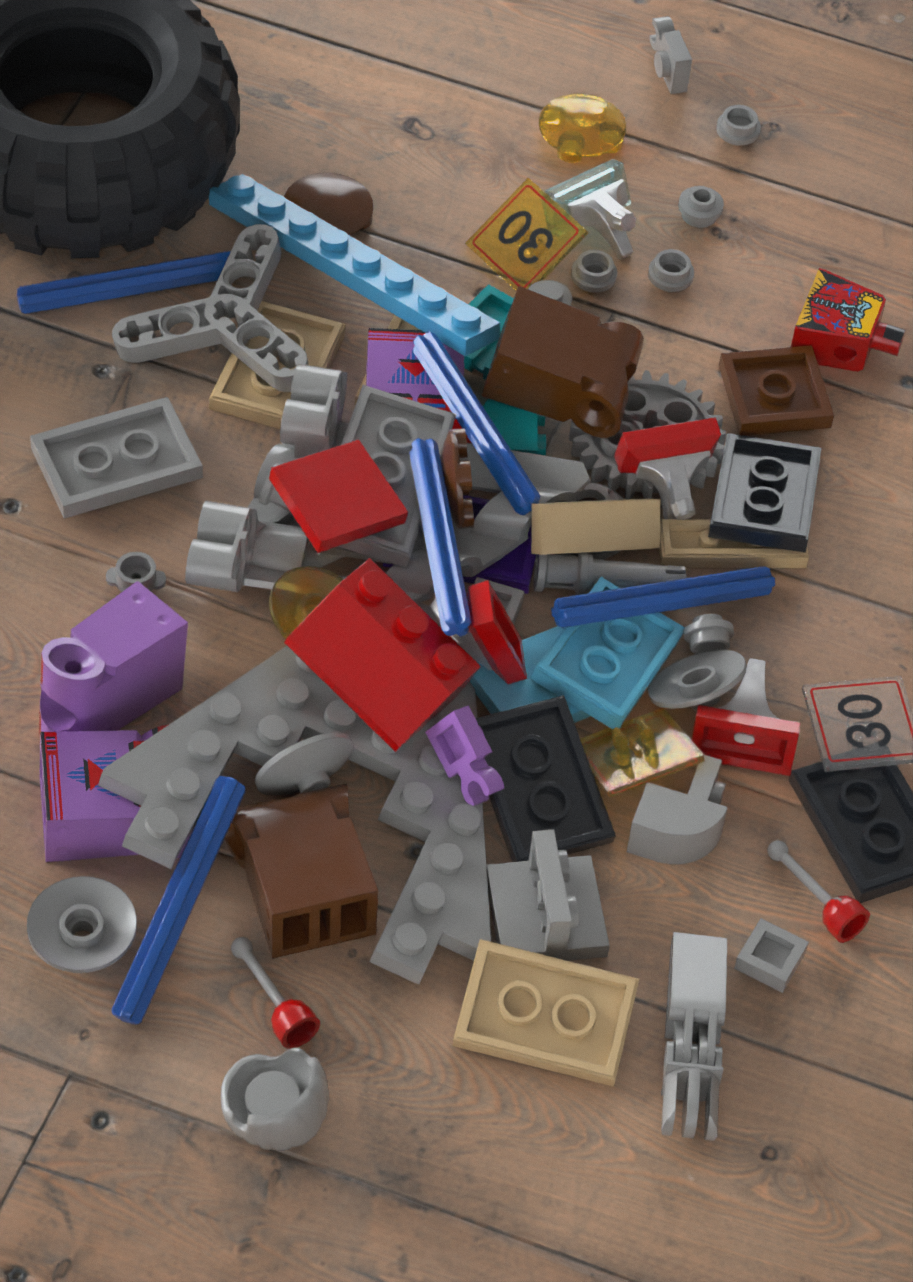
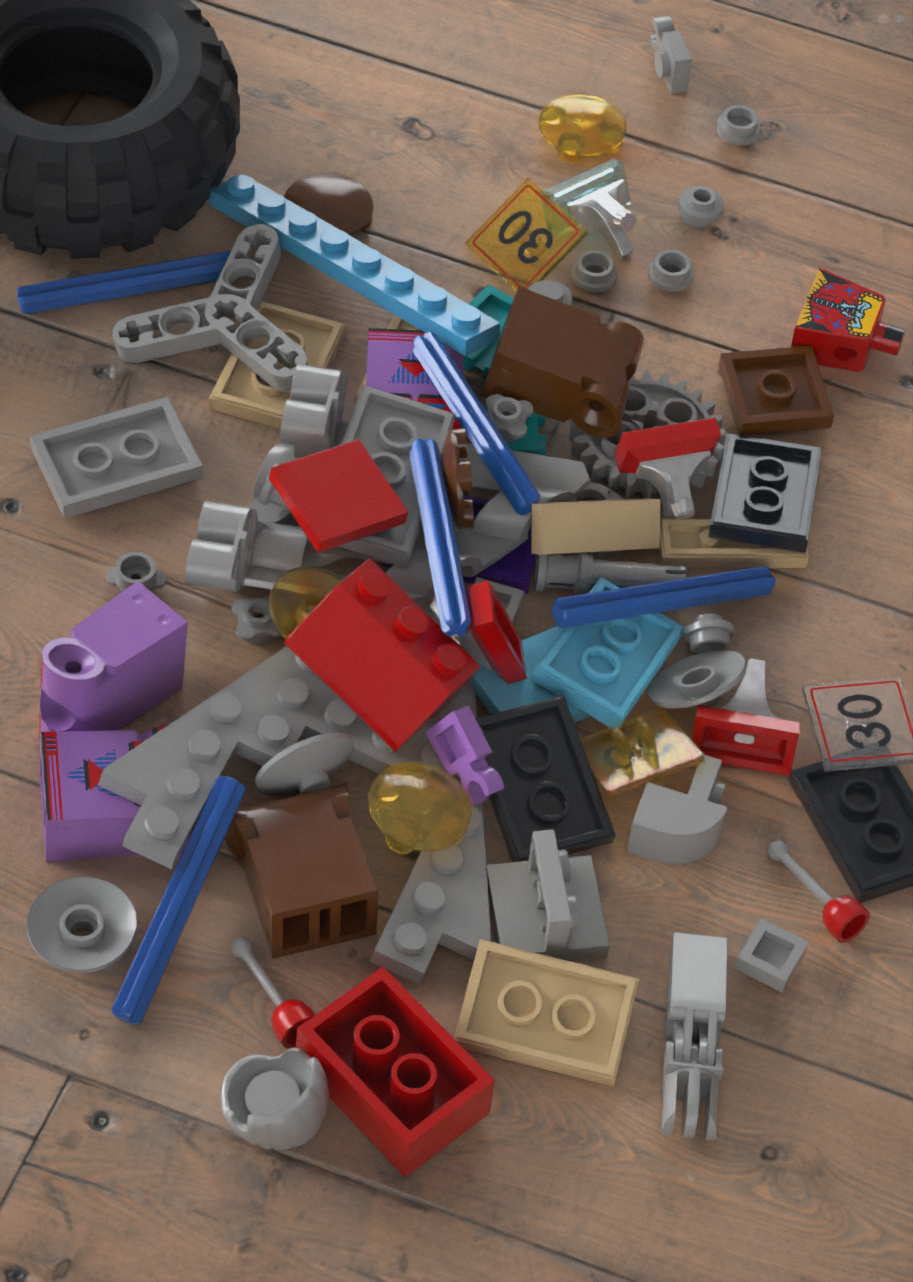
(251, 629): none -> light grey plate
(396, 1071): none -> red brick
(419, 807): none -> clear yellow dish
(509, 416): none -> light grey plate

